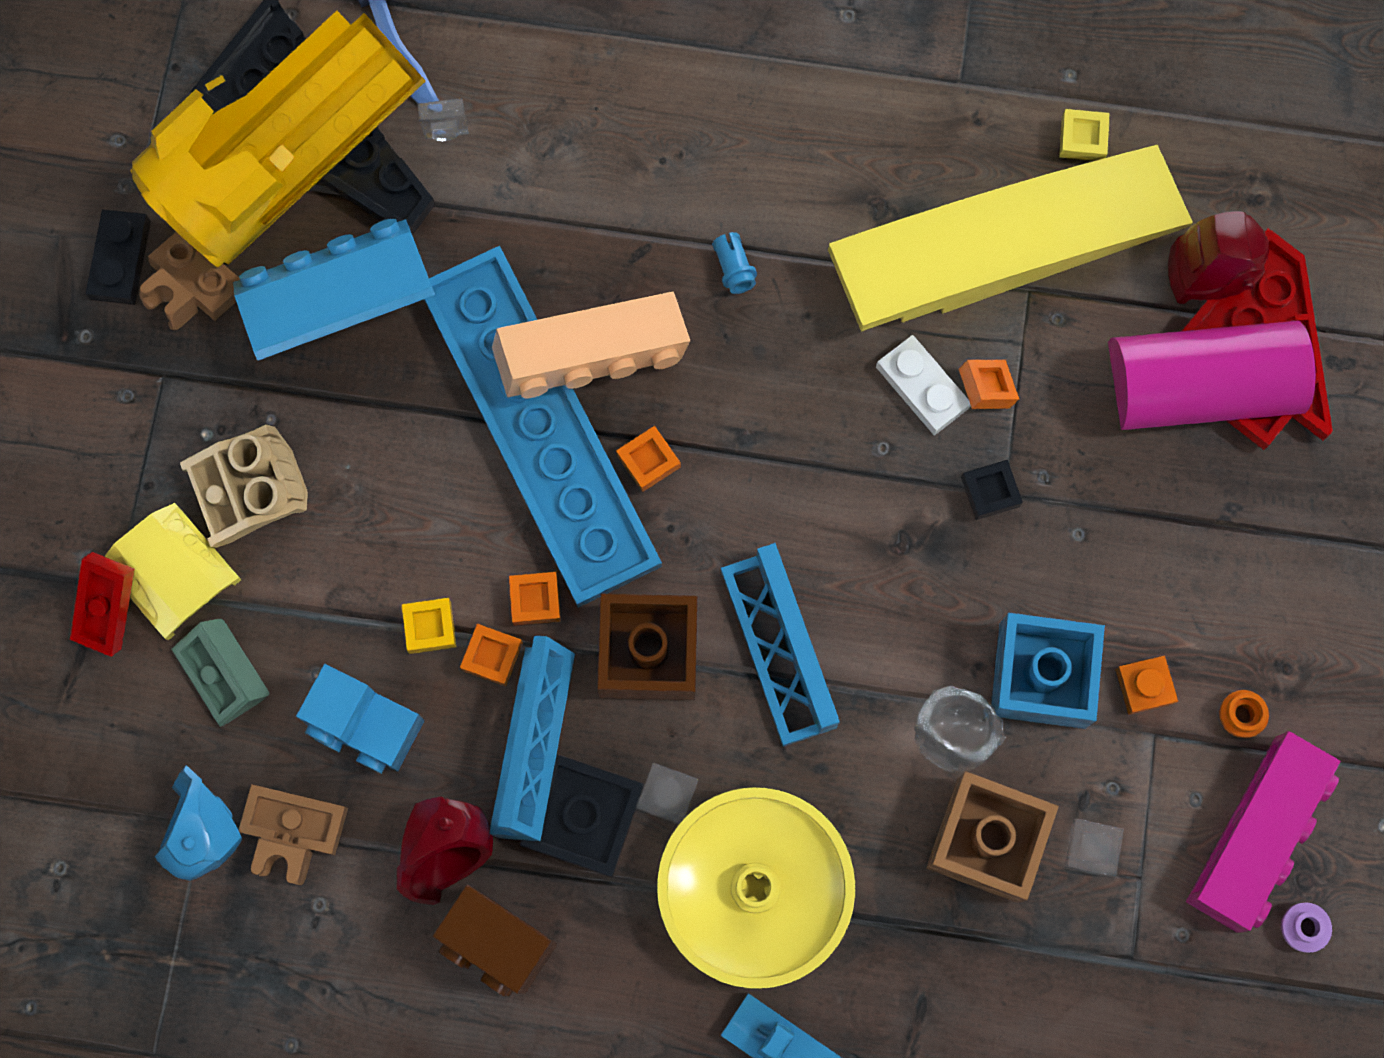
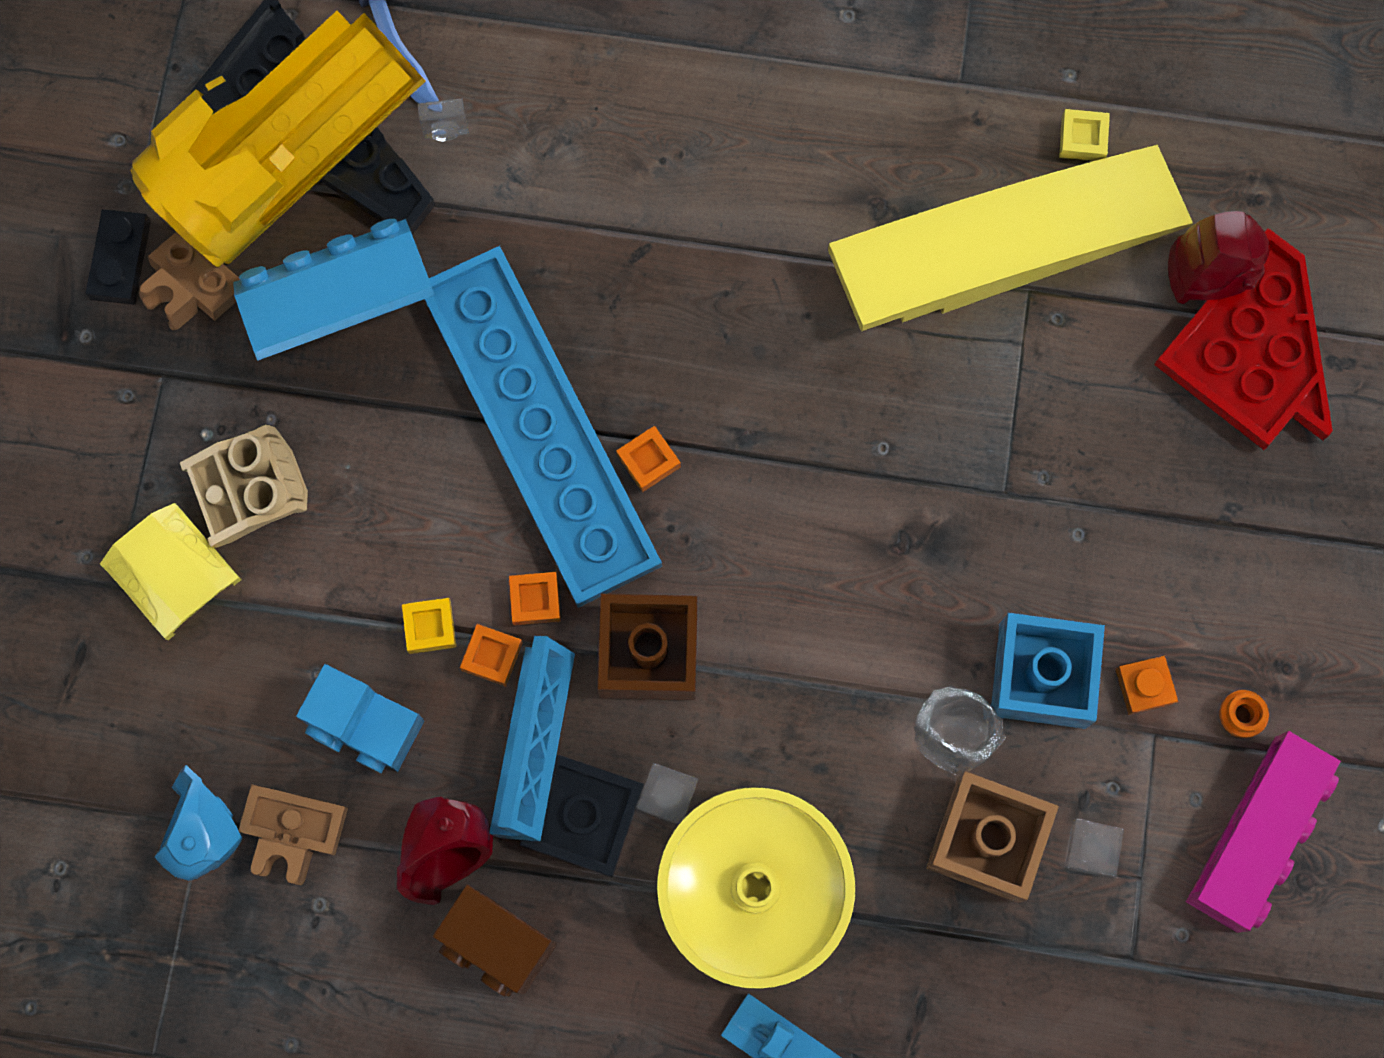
(101, 604): red plate -> none
(220, 670): sand green slope -> none
(590, 345): light nougat brick -> none
(737, 272): dark azure pin -> none
(797, 641): dark azure fence -> none
(923, 385): white plate -> none
(988, 384): orange plate -> none
(991, 489): black plate -> none
(1212, 374): dark pink brick -> none
(1292, 931): lavender plate -> none

